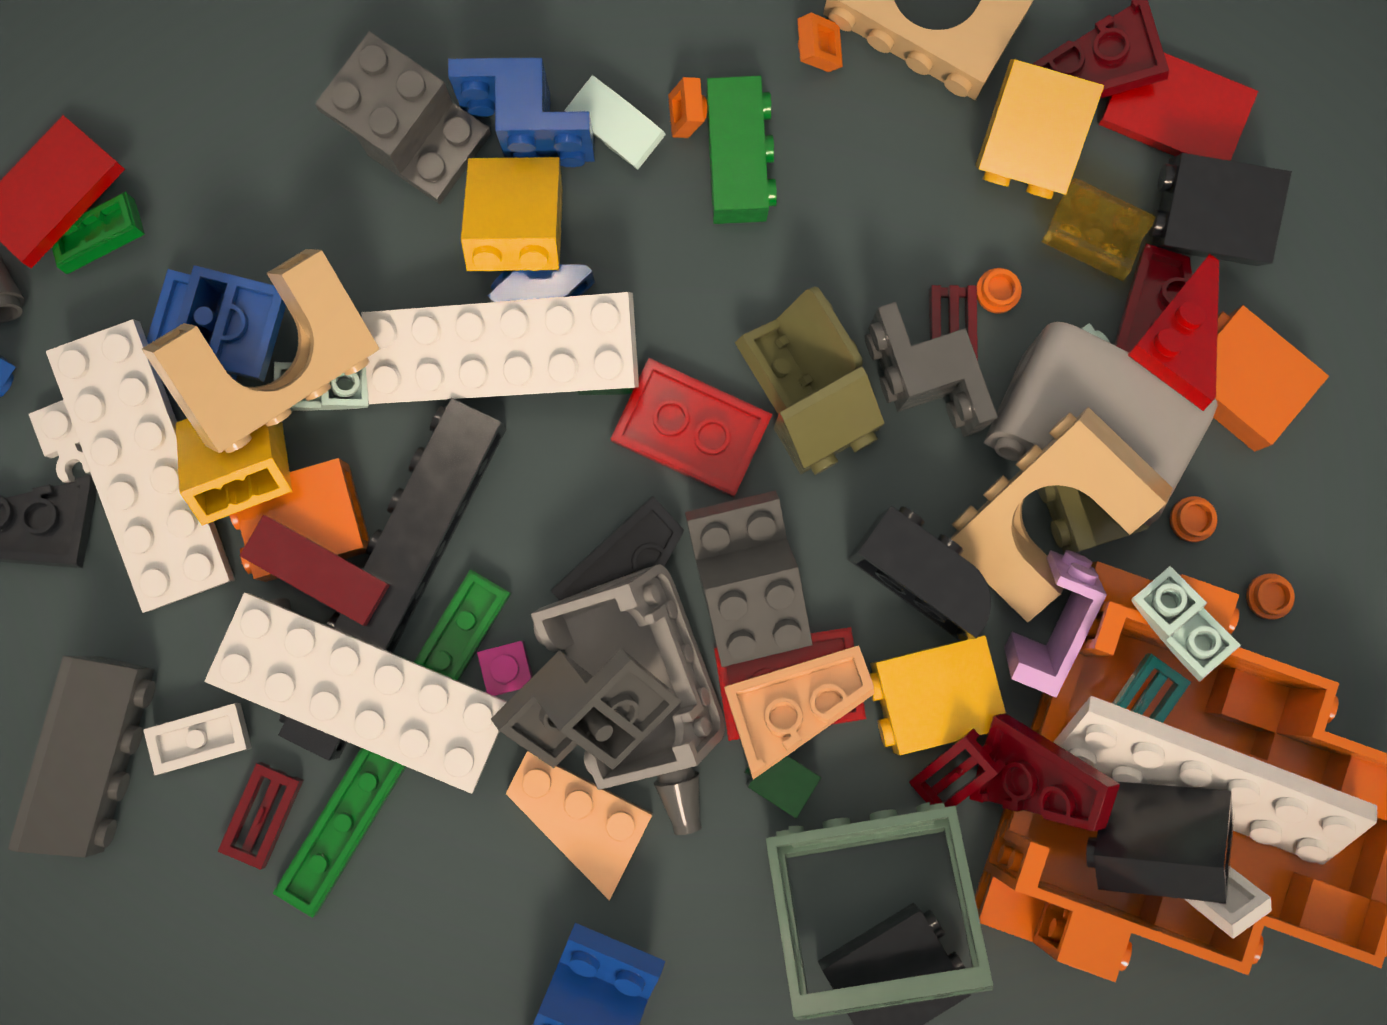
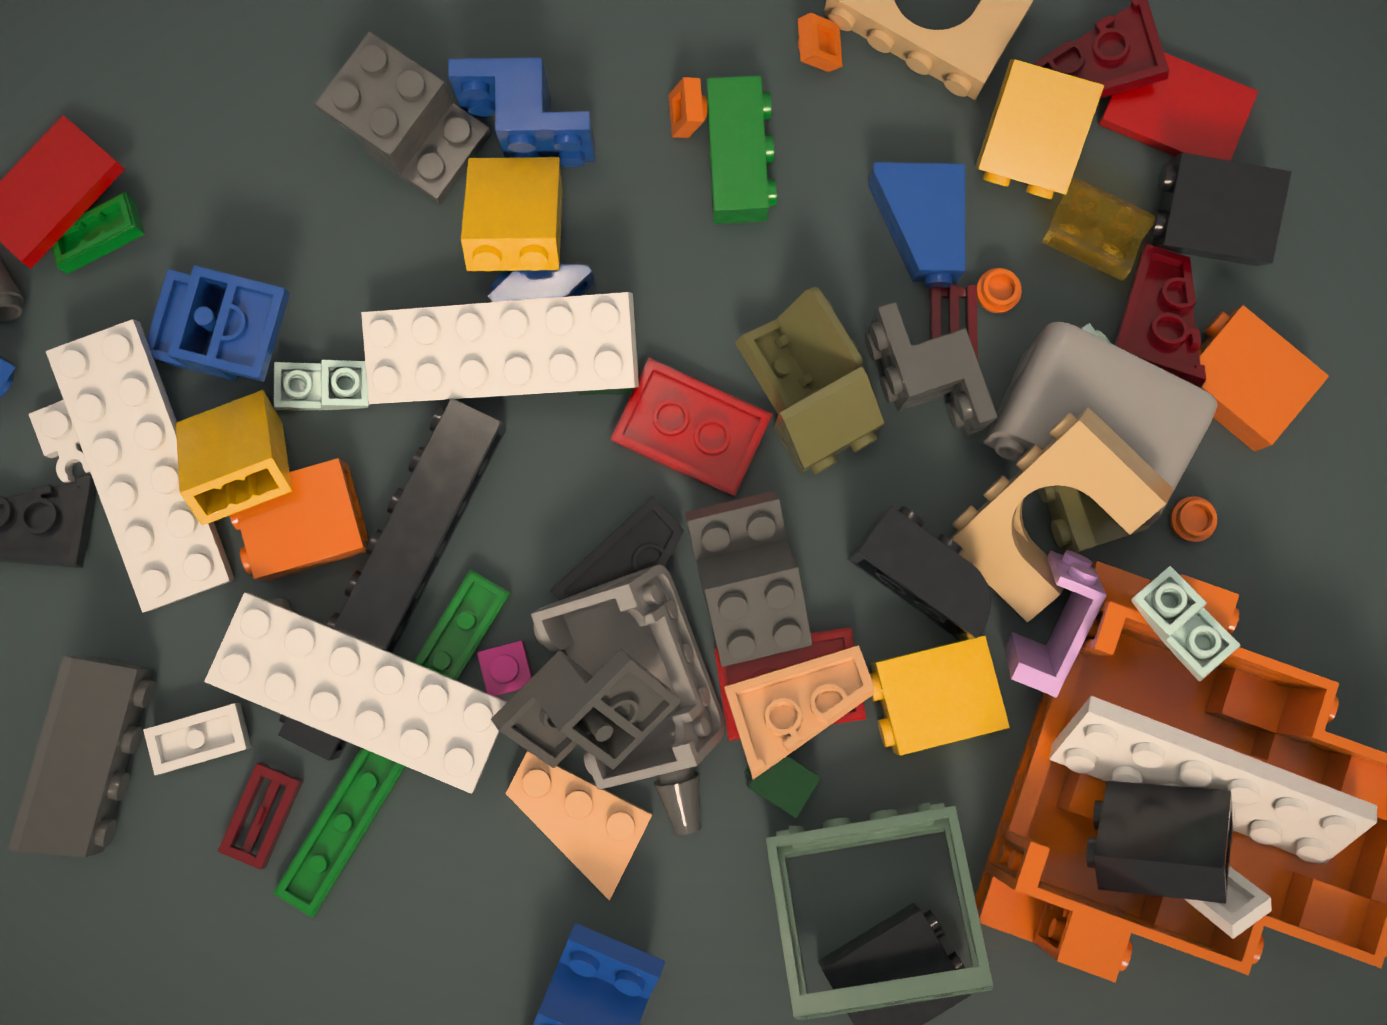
(314, 570): dark red tile -> none
(329, 344): tan arch -> none
(617, 122): light aqua slope -> none
(924, 216): none -> blue slope
(979, 755): dark red tile -> none
(1045, 778): dark red wing -> none
(1137, 679): teal tile -> none
(1183, 339): red wing -> none
(1270, 596): orange plate -> none

